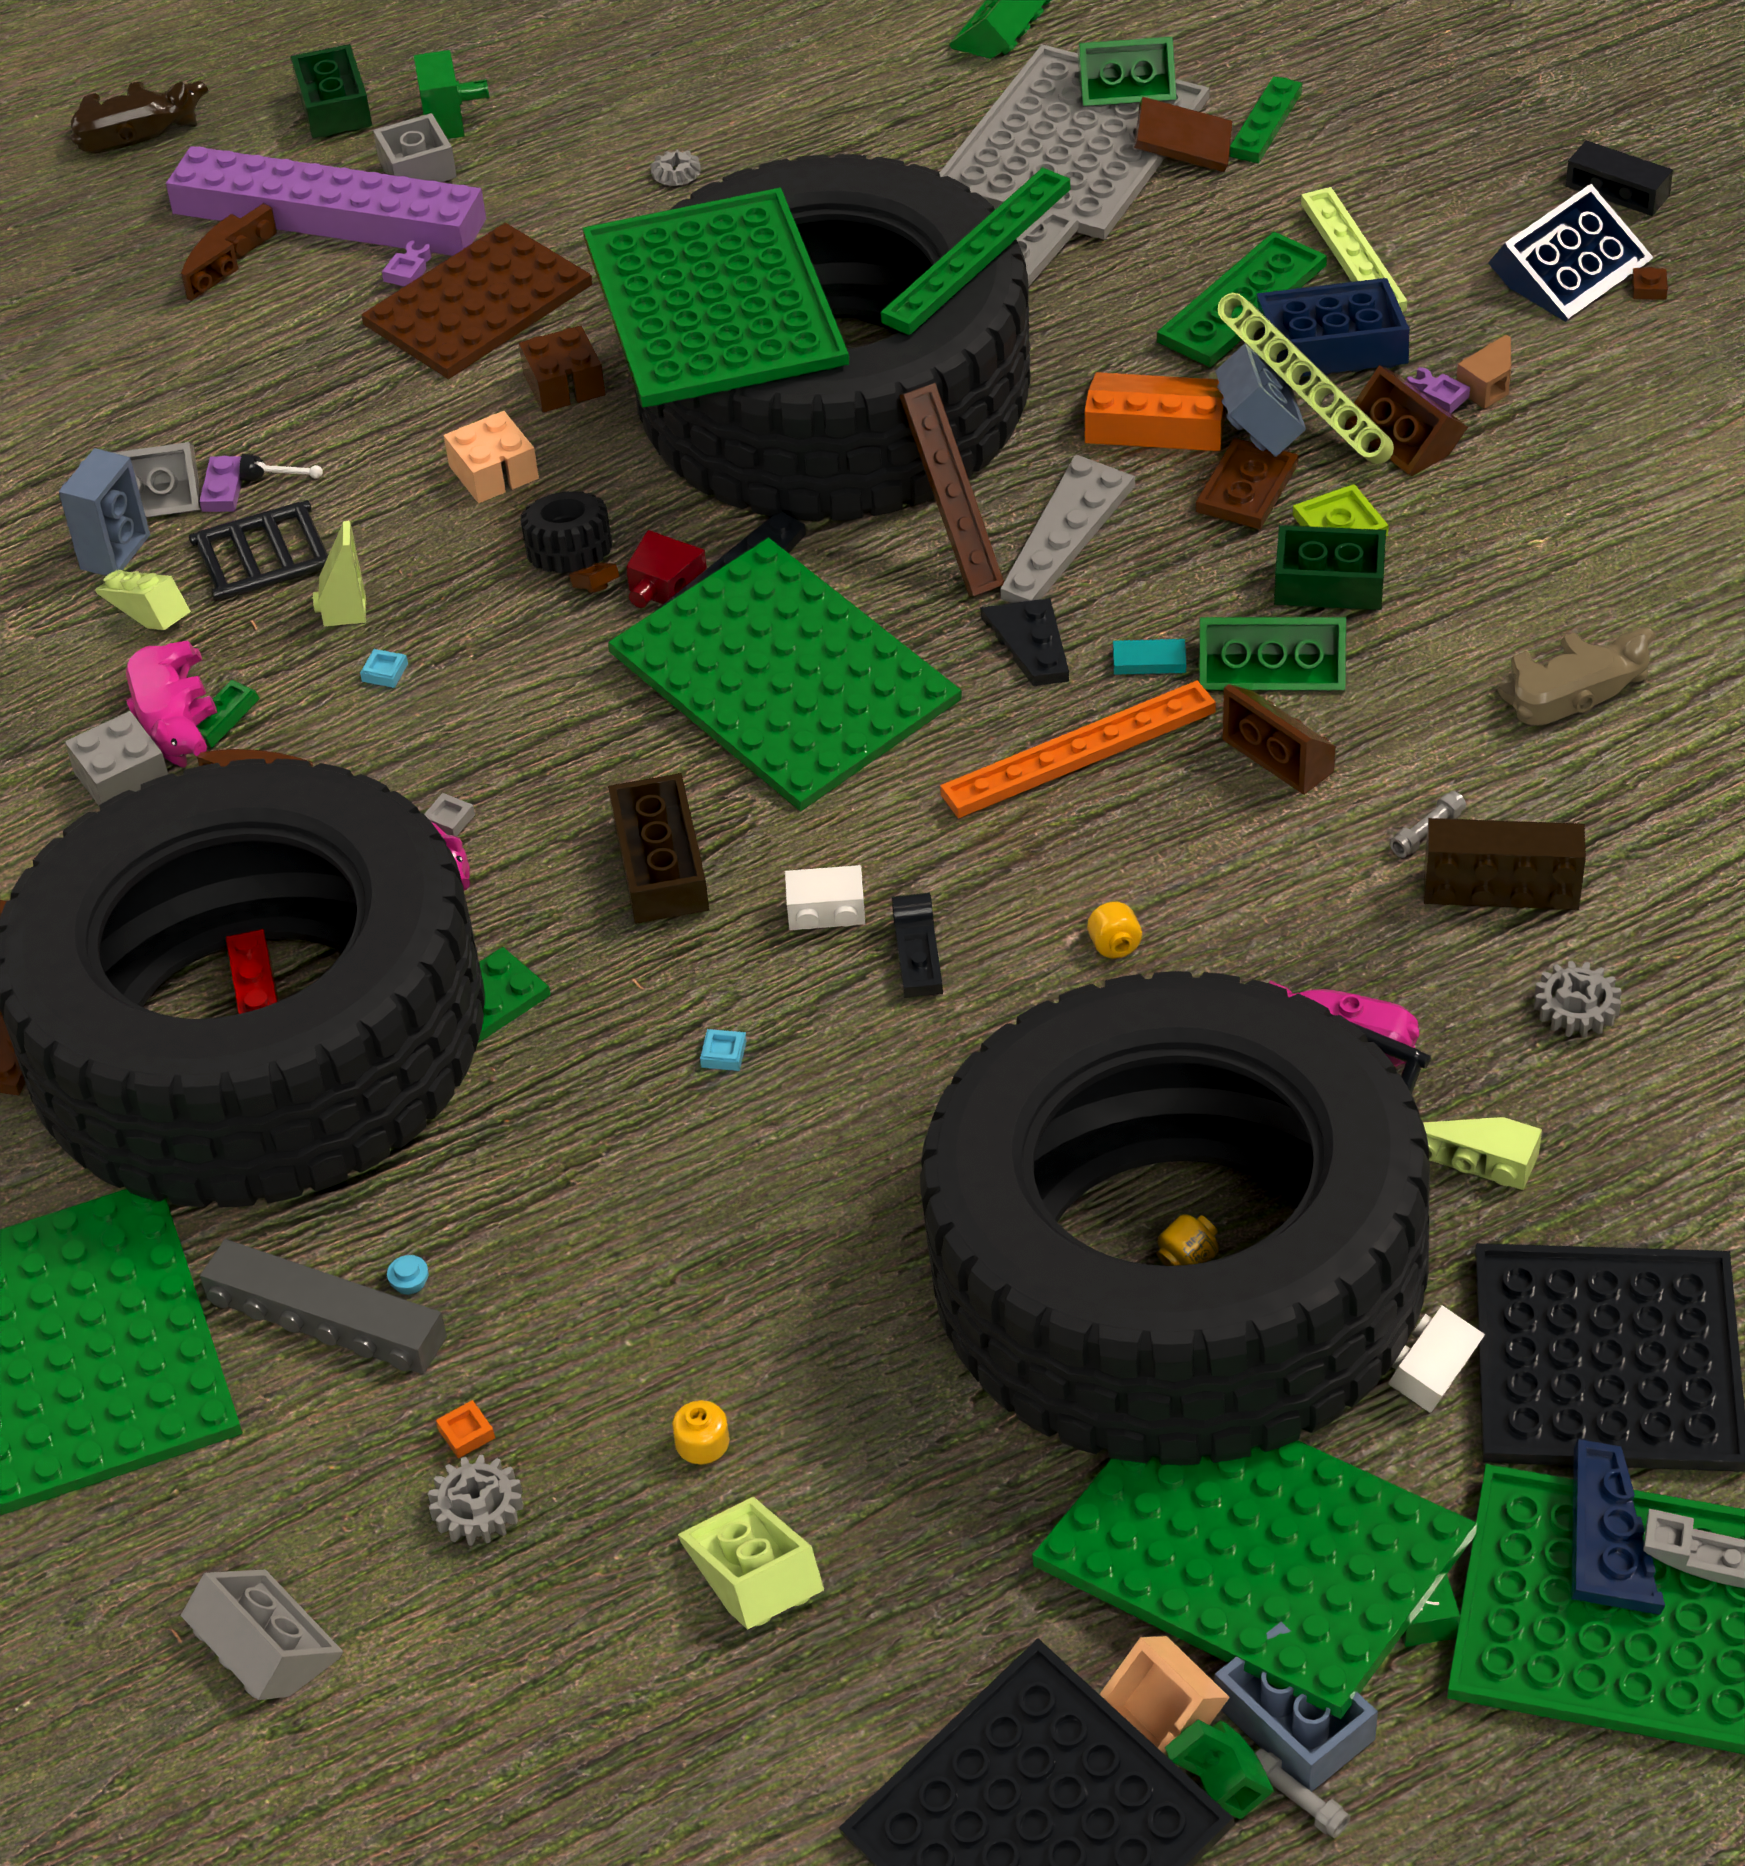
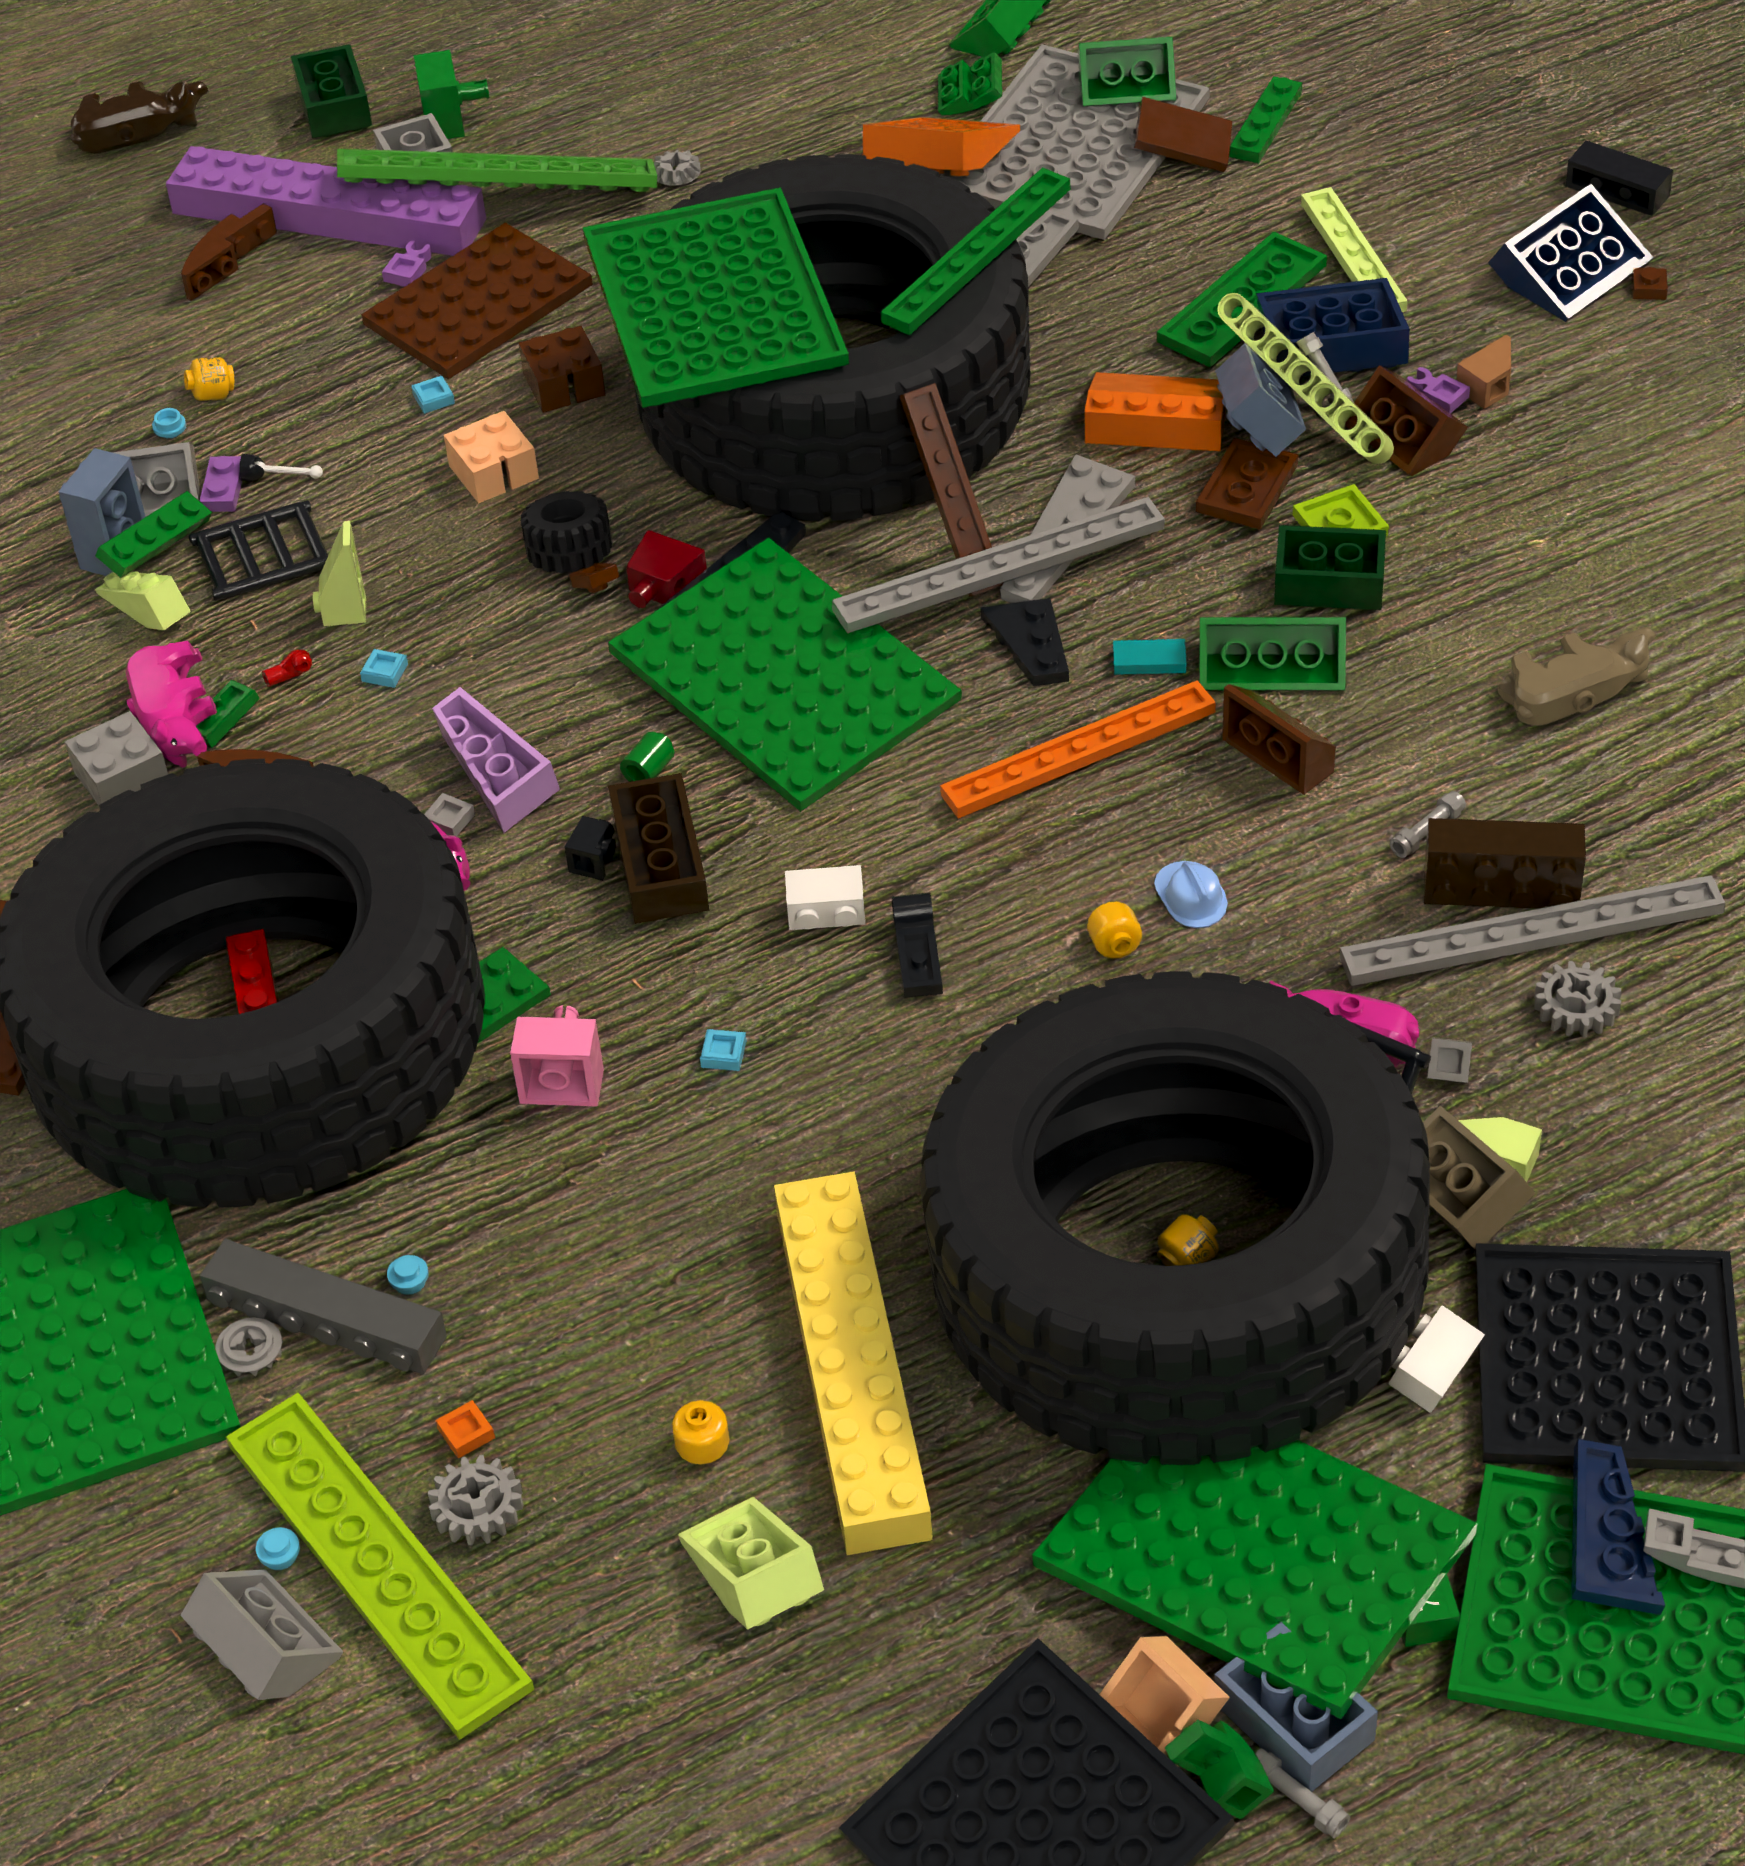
(153, 534): none -> green plate
(168, 423): none -> medium azure plate
(209, 379): none -> yellow head
(232, 1342): none -> light grey gear
(278, 1548): none -> medium azure plate
(293, 665): none -> red arm
(380, 1566): none -> lime plate
(433, 394): none -> medium azure tile
(497, 760): none -> lavender wedge
(498, 168): none -> bright green plate
(557, 1059): none -> bright pink brick
(590, 848): none -> black brick
(647, 757): none -> green brick
(852, 1365): none -> light yellow brick
(938, 142): none -> orange slope
(967, 87): none -> green slope
(997, 564): none -> light grey plate
(1191, 894): none -> light blue piece
(1310, 346): none -> light grey bar
(1450, 1060): none -> light grey plate
(1469, 1181): none -> dark tan slope
(1531, 930): none -> light grey plate

